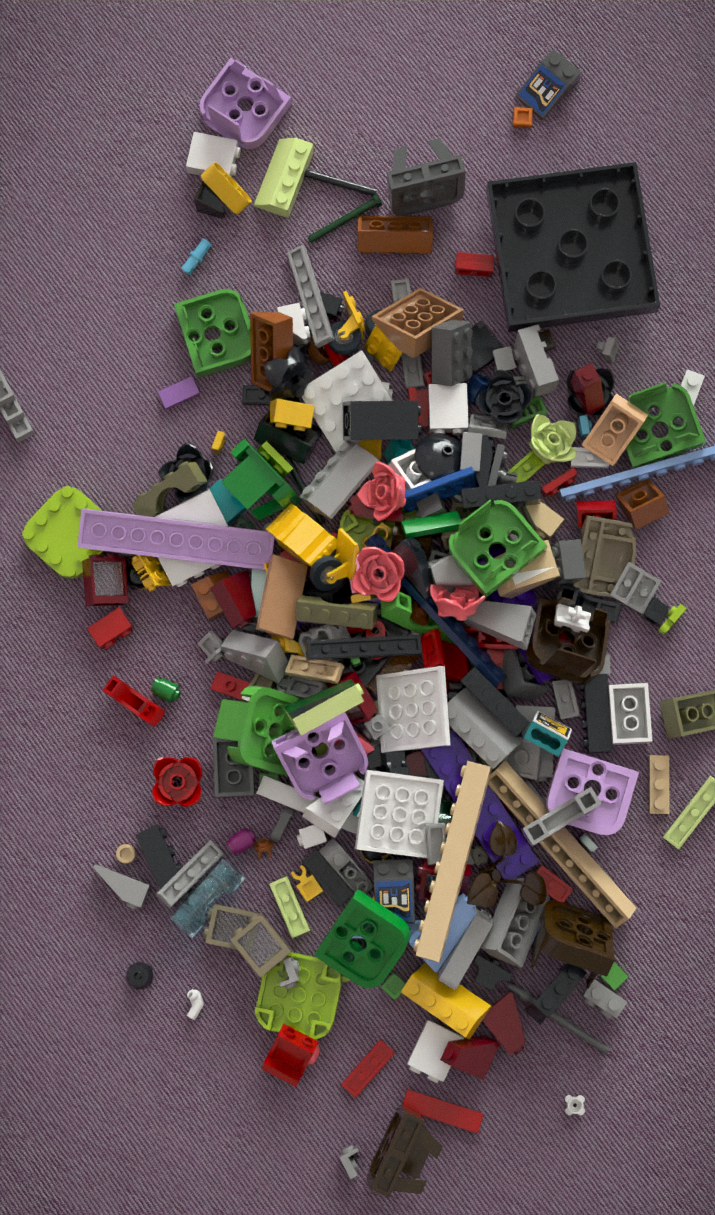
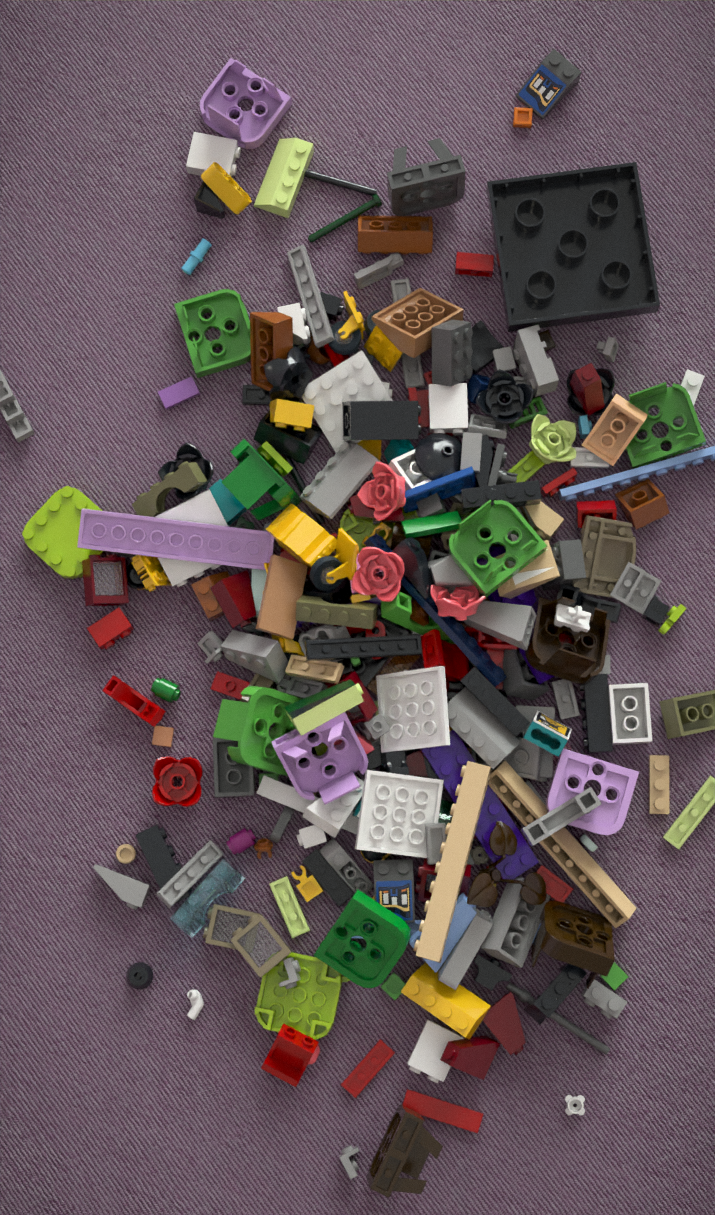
(163, 736): none -> nougat tile
(218, 442): yellow tile -> none
(378, 270): none -> light grey hinge

